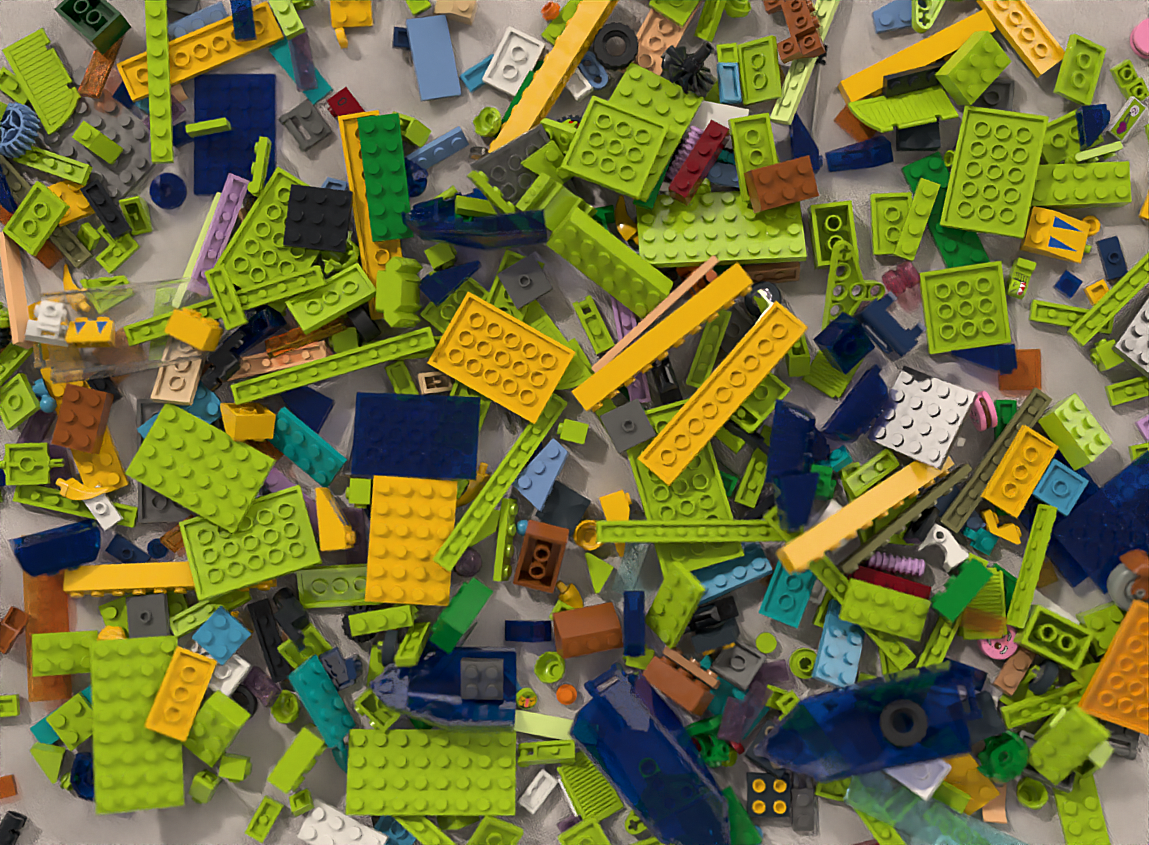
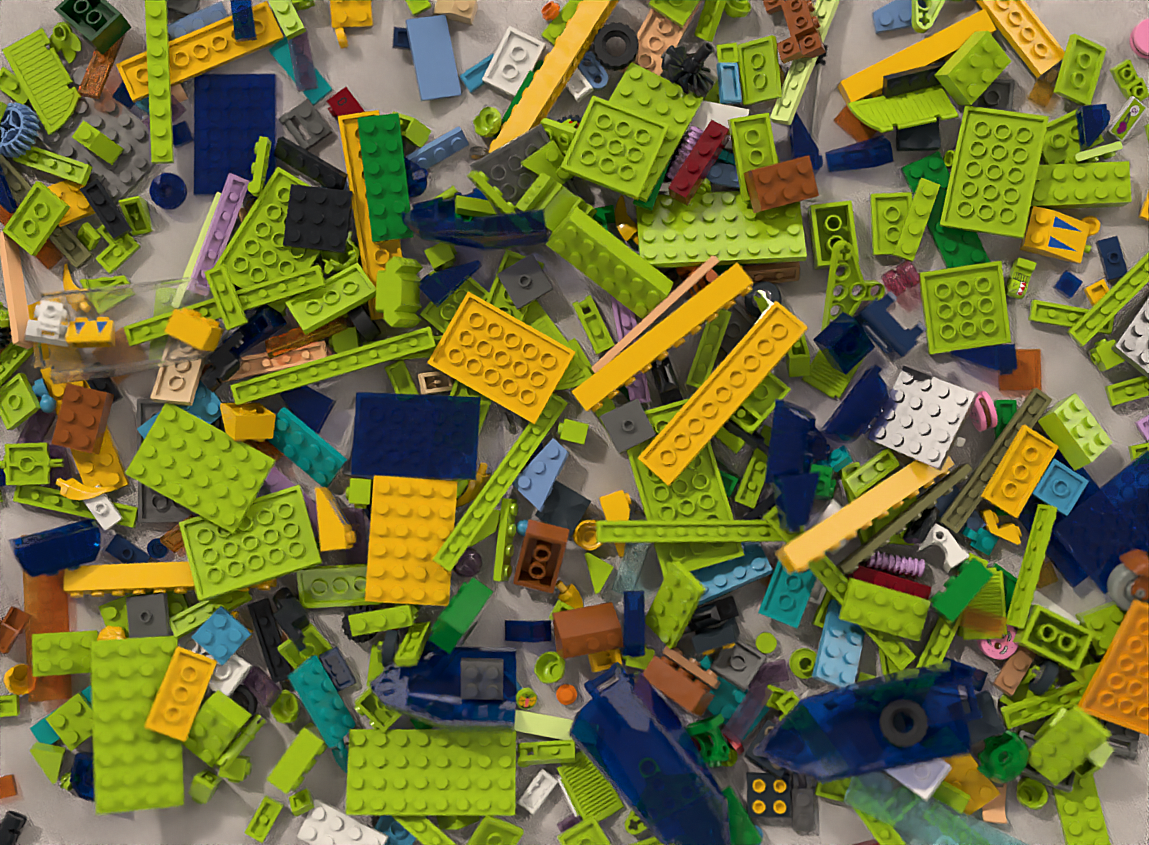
(16, 679): none -> yellow hair
(65, 41): none -> lime plate
(208, 127): lime tile -> none
(247, 735): none -> lime pin
(310, 164): none -> black plate
(353, 666): dark blue plate -> none
(604, 659): none -> yellow bracket
(733, 719): clear purple plate -> none
(1042, 90): none -> clear yellow plate

